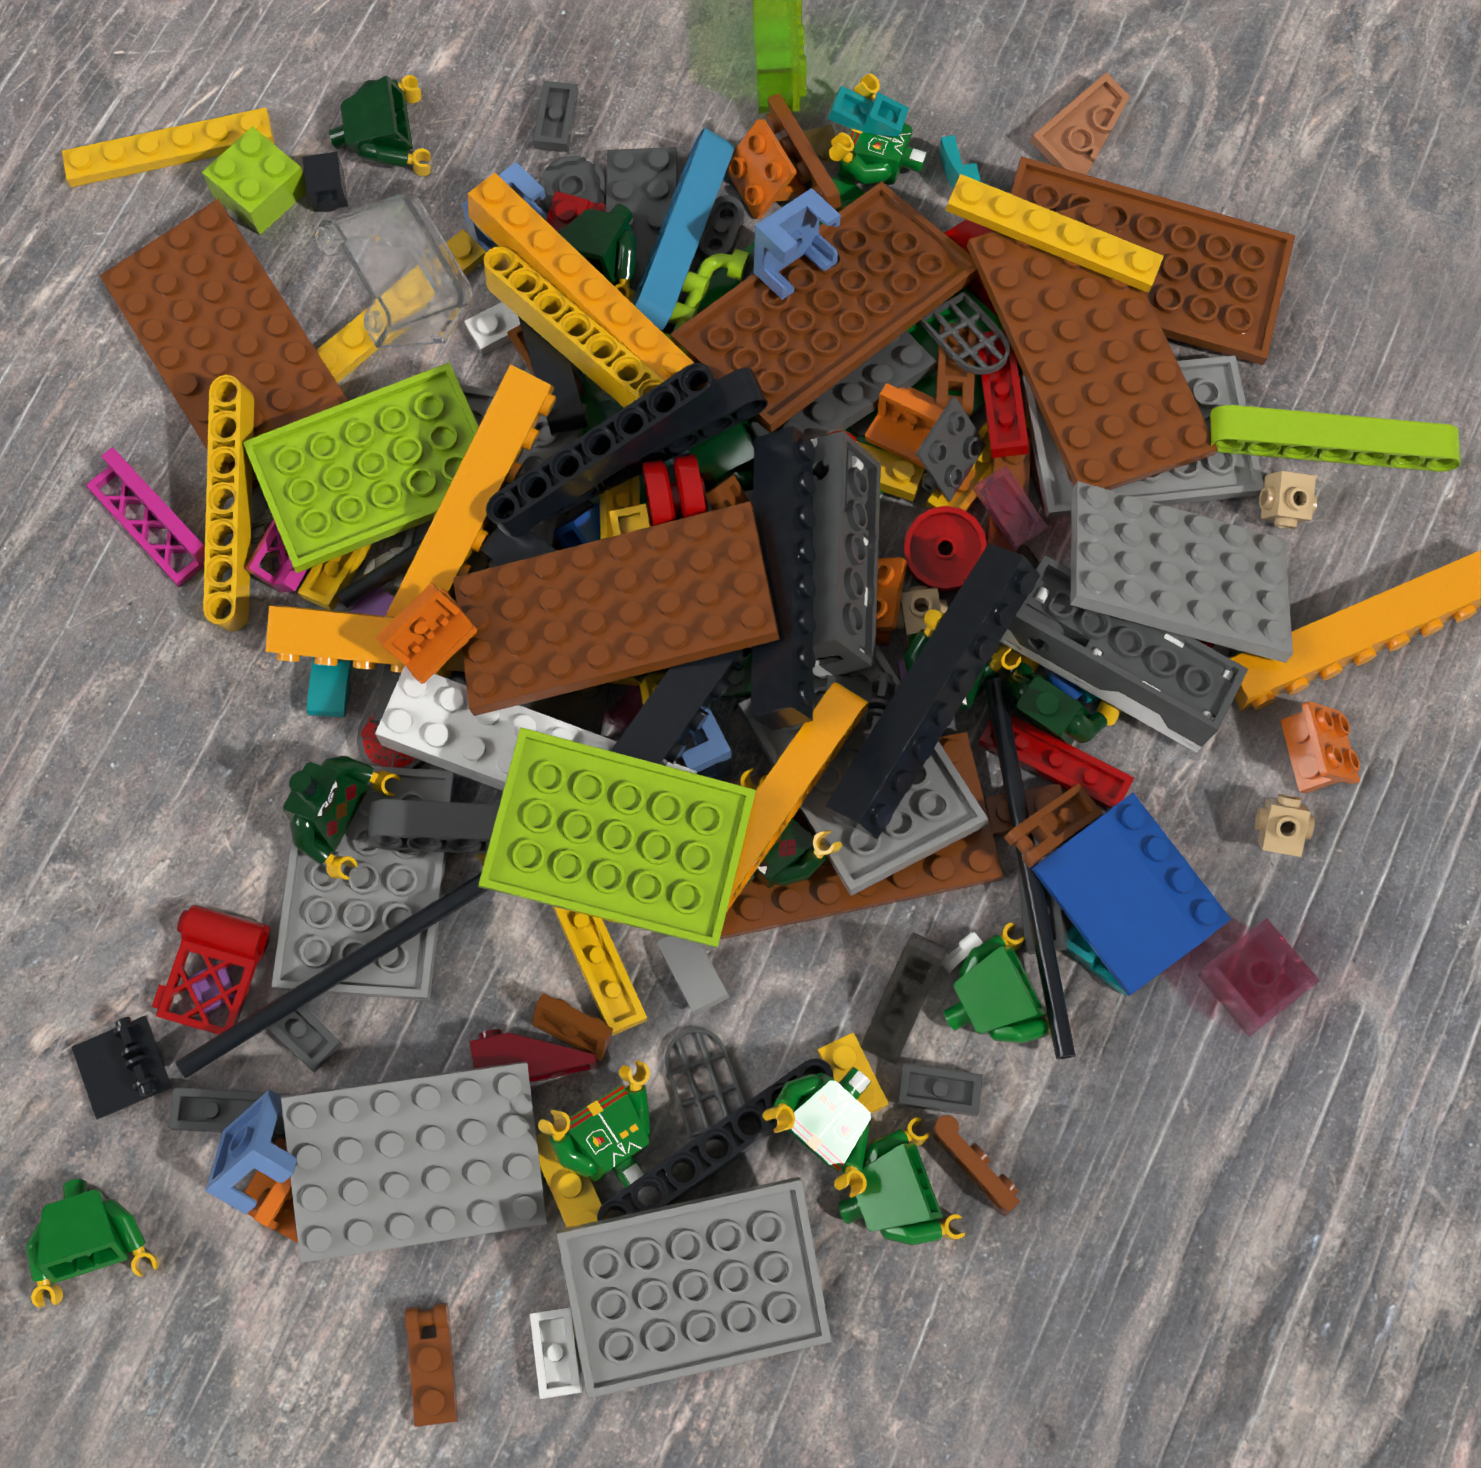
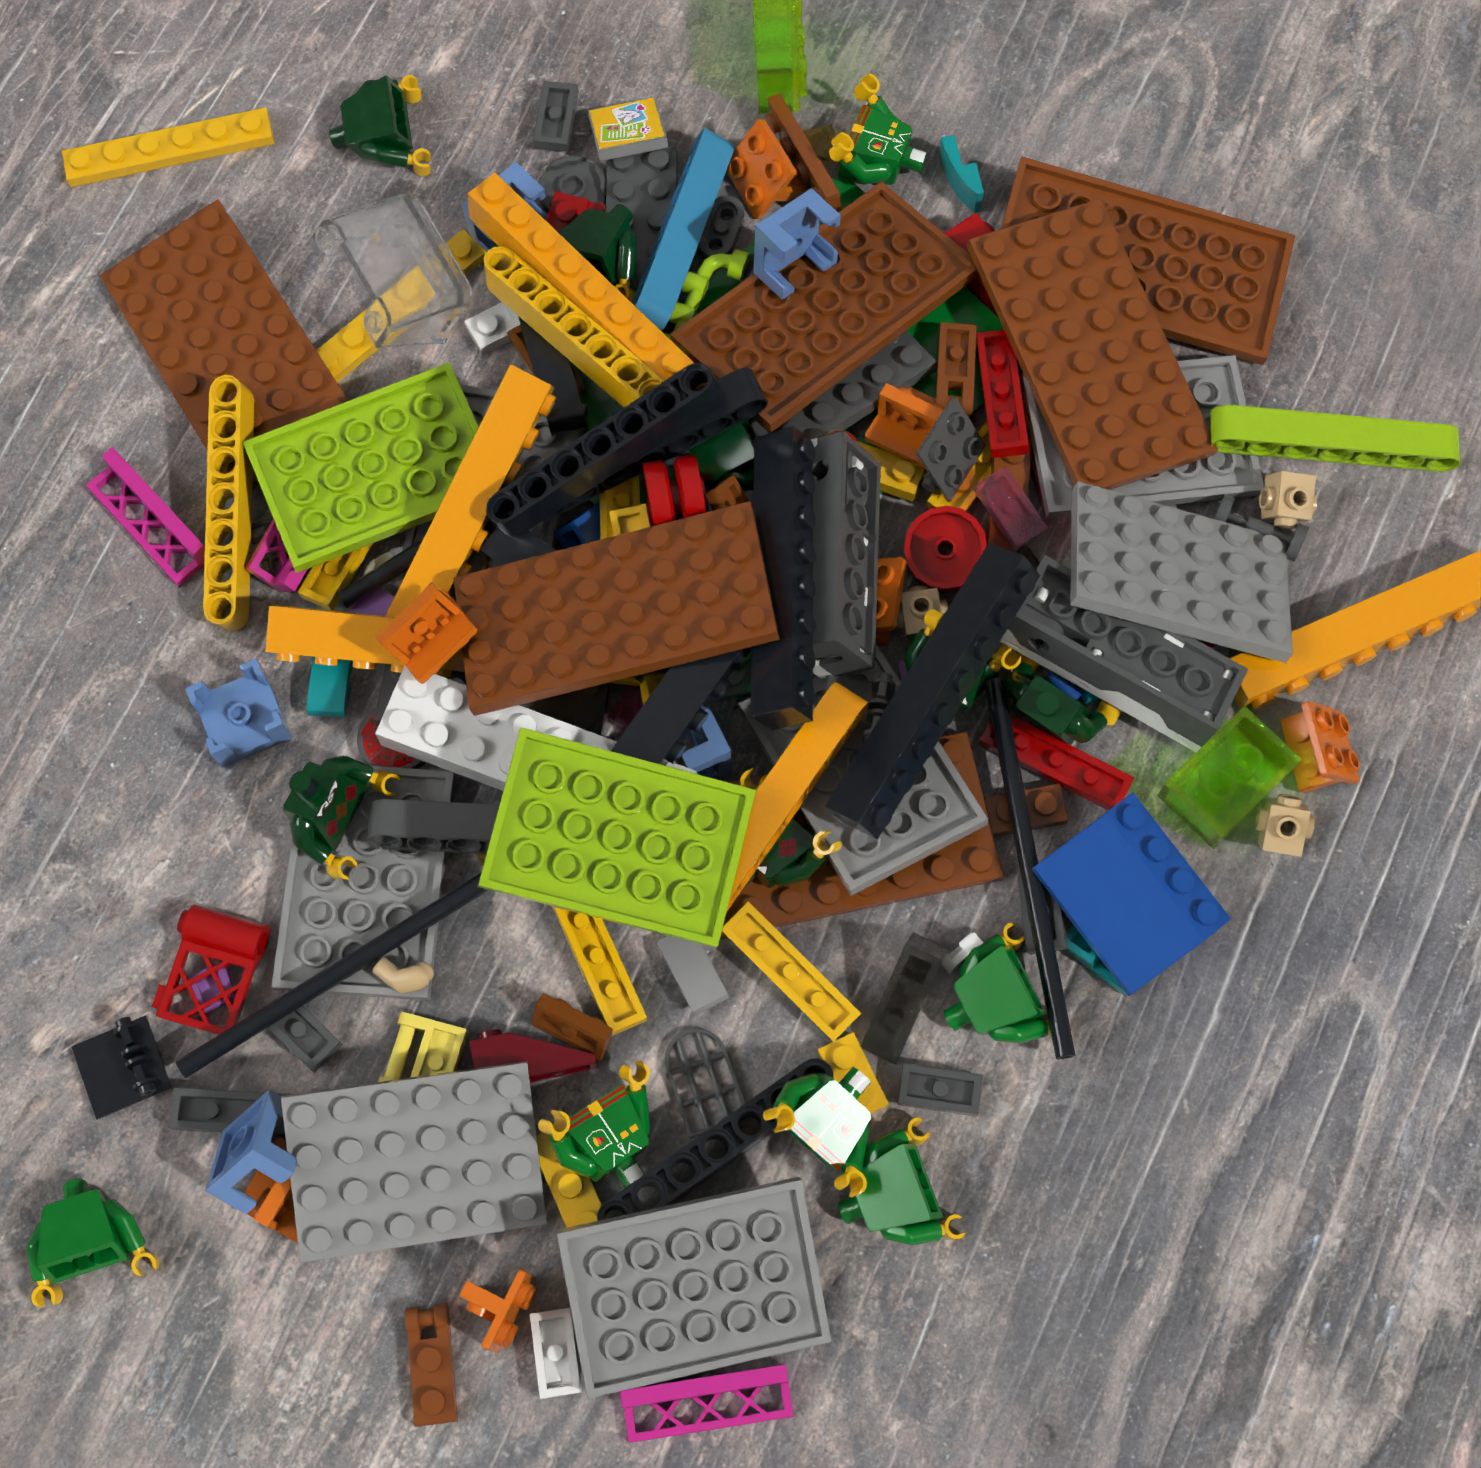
(240, 715): none -> medium blue panel
(255, 180): lime brick -> none
(325, 182): black brick -> none
(405, 979): none -> tan arm
(438, 1051): none -> light yellow plate
(499, 1310): none -> orange bracket
(627, 129): none -> tile
(703, 1387): none -> dark pink fence
(790, 971): none -> yellow plate
(877, 117): teal slope -> none
(970, 322): dark grey window -> none
(974, 1163): dark orange plate -> none
(1053, 824): dark orange plate -> none
(1054, 233): yellow plate -> none
(1082, 127): nougat wing -> none
(1229, 777): none -> clear neon green brick
(1258, 977): clear pink brick -> none
(1295, 542): none -> dark grey wheel

